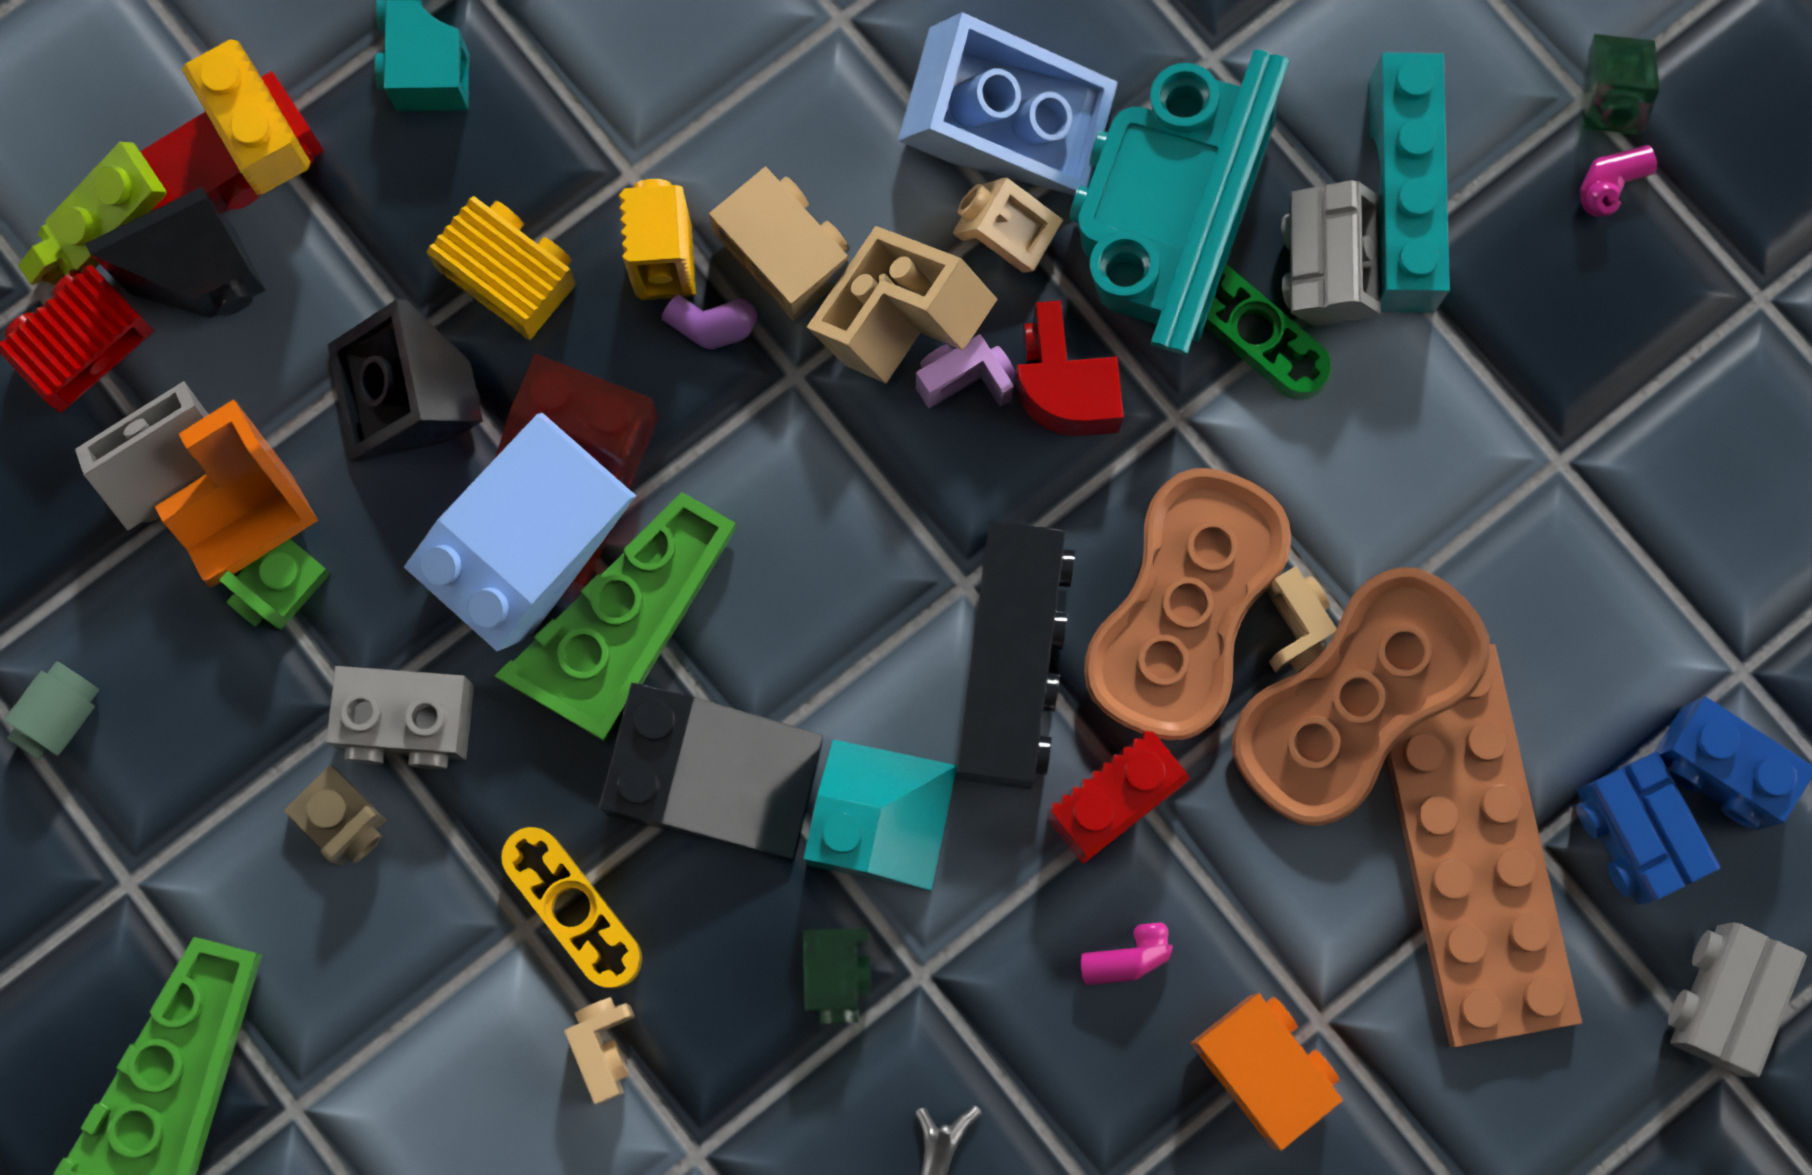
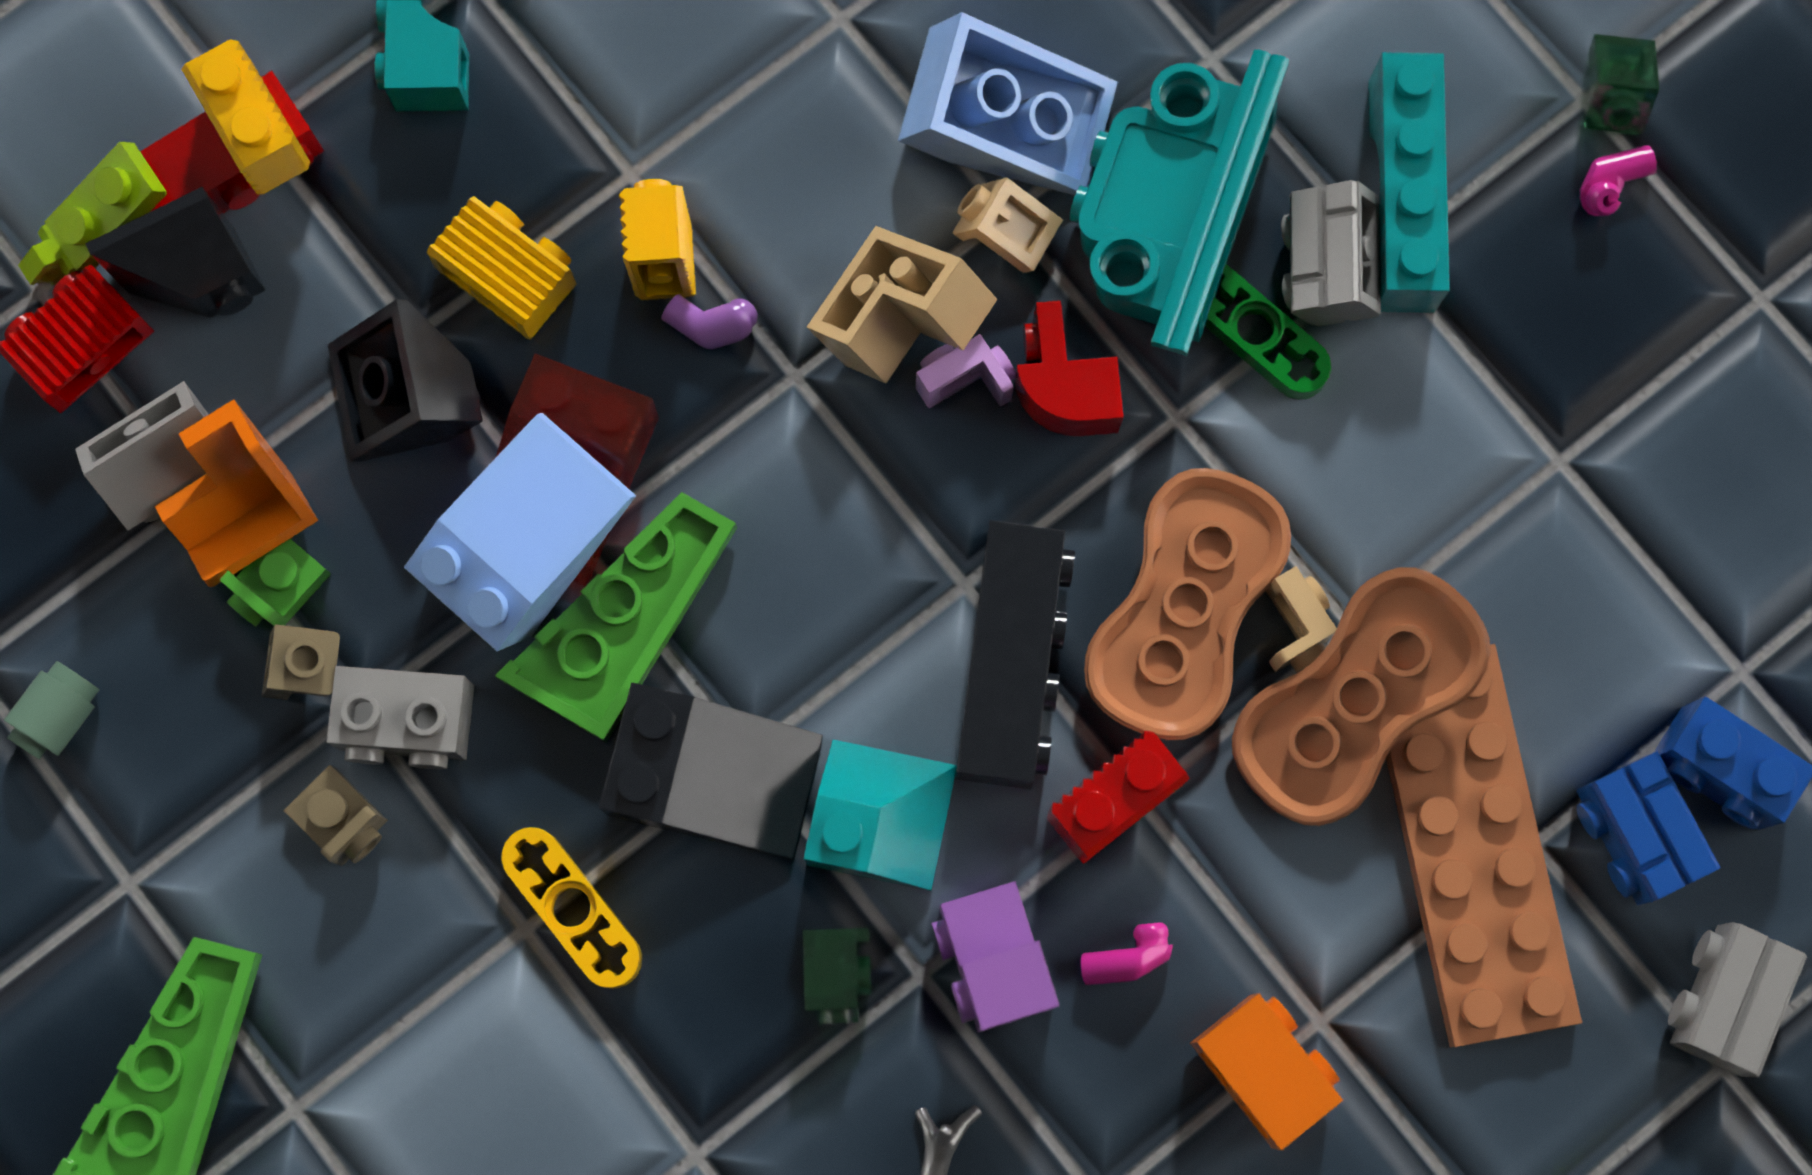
(300, 662): none -> dark tan bracket
(599, 1061): tan bracket -> none
(781, 242): tan brick -> none
(996, 958): none -> medium lavender brick

